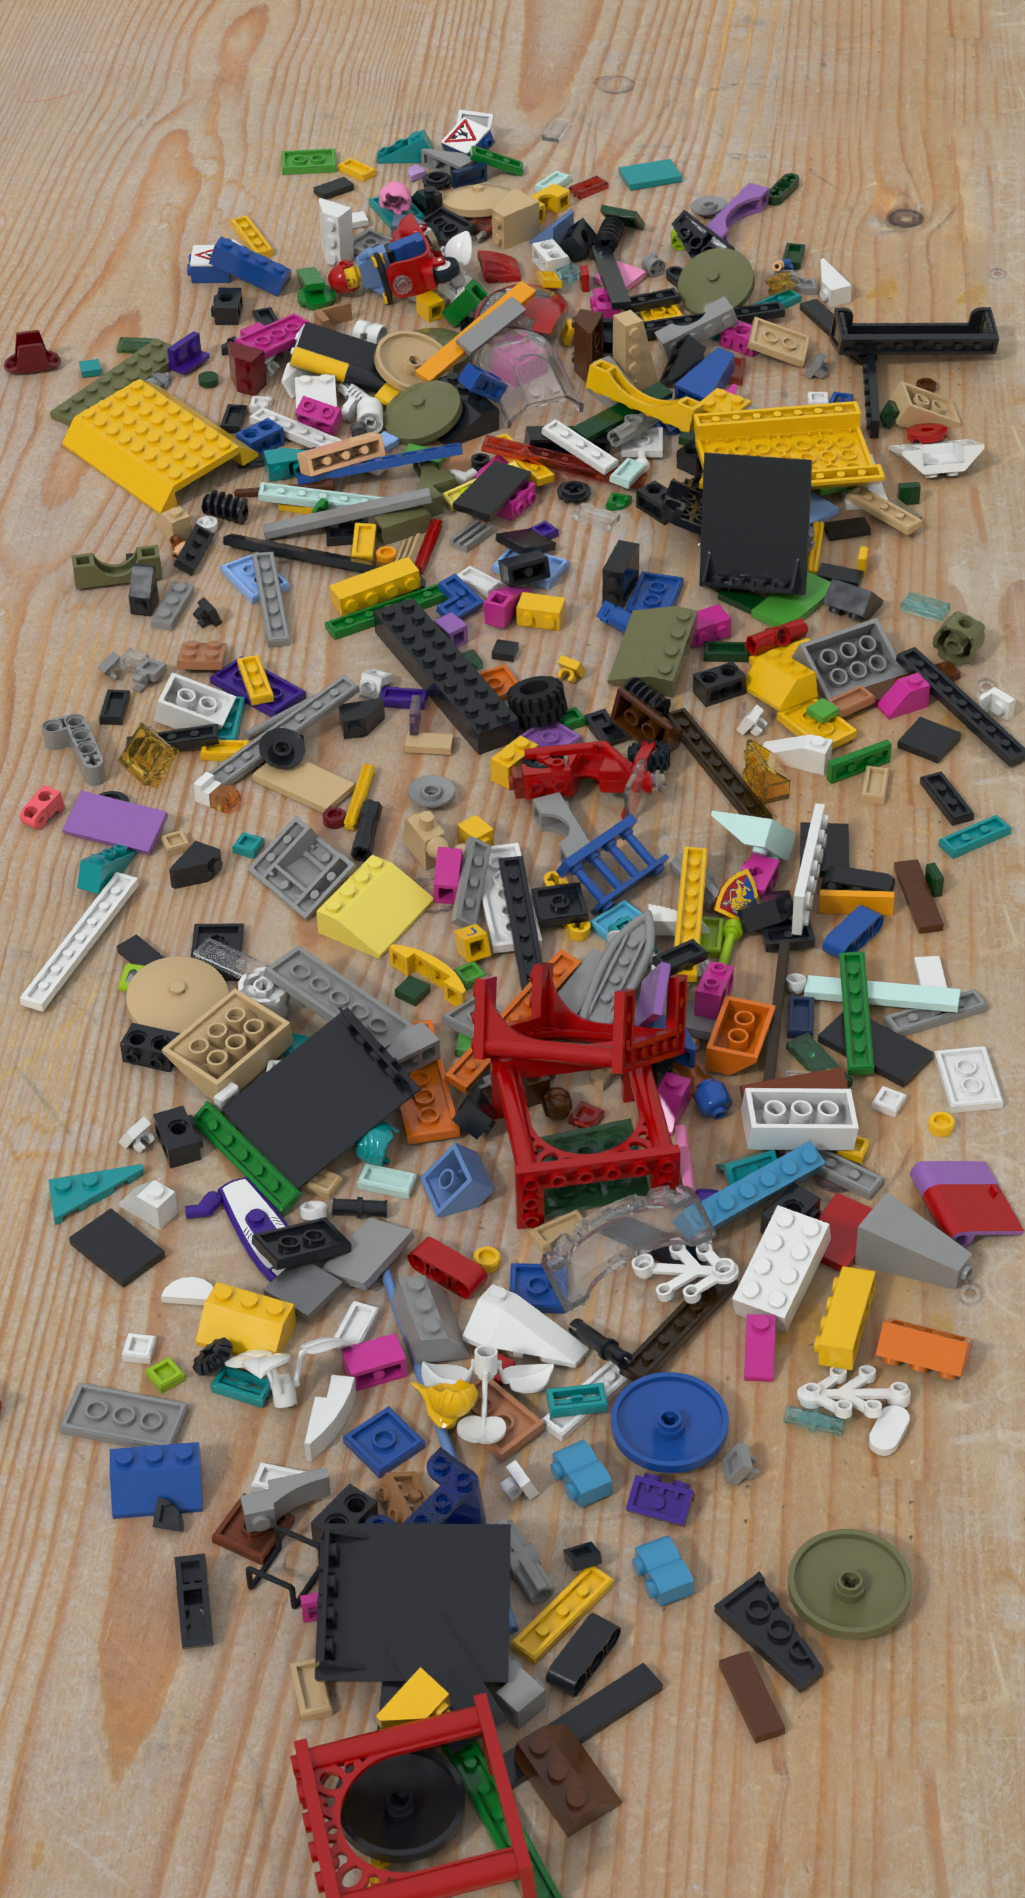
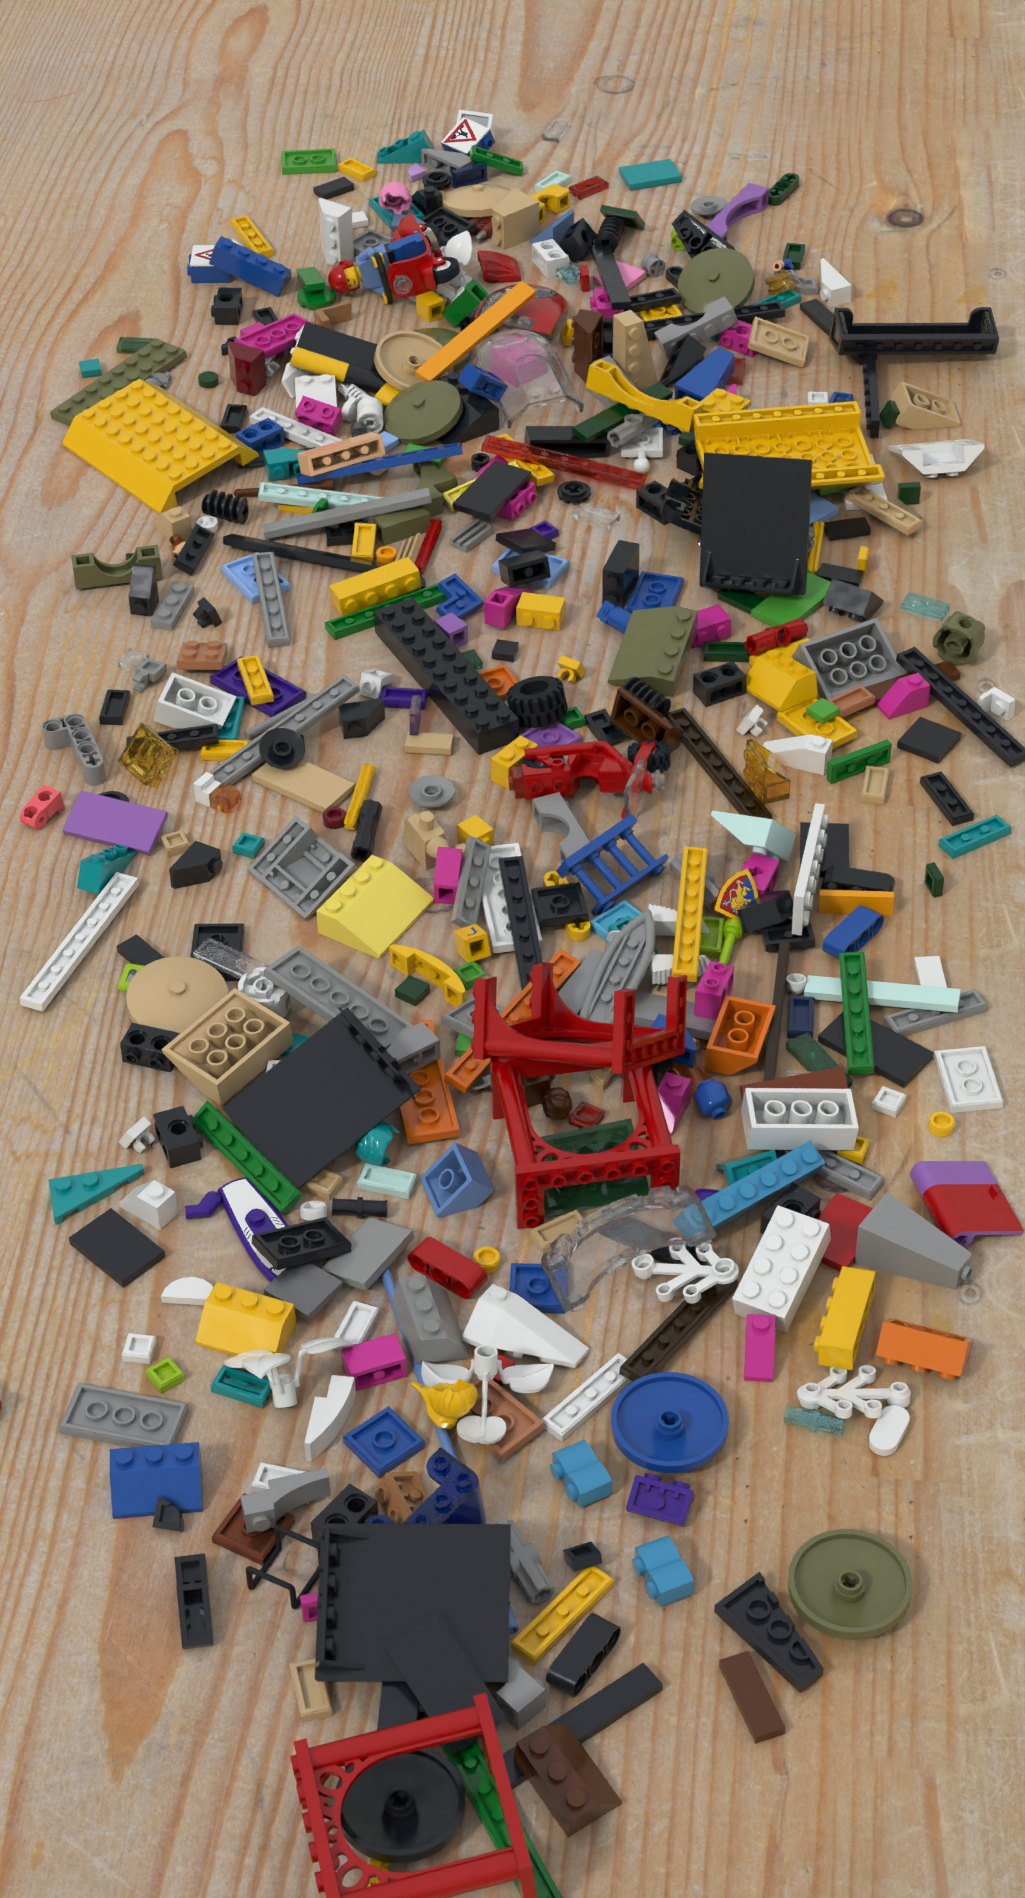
(31, 355): dark red piece -> none
(110, 663): light grey tile -> none
(186, 354): dark purple bracket -> none
(212, 1357): black gear -> none
(225, 1096): white tile -> none
(258, 402): white tile -> none
(369, 332): white wheel -> none
(416, 1700): yellow slope -> none
(463, 477): white arm -> none
(475, 1114): black slope -> none
(479, 581): white tile -> none
(490, 326): light grey tile -> none
(518, 1483): white tile -> none
(549, 279): yellow tile -> none
(577, 1403): teal tile -> none
(580, 447): white tile -> none
(607, 1348): black pin -> none
(618, 502): green tile -> none
(627, 473): light aqua tile -> none
(653, 995): medium lavender tile -> none
(682, 956): black tile -> none
(685, 1156): bright pink tile -> none
(739, 1464): light grey tile -> none
(817, 367): light grey tile -> none
(918, 896): reddish brown tile -> none
(927, 384): reddish brown tile -> none
(927, 433): red tile -> none

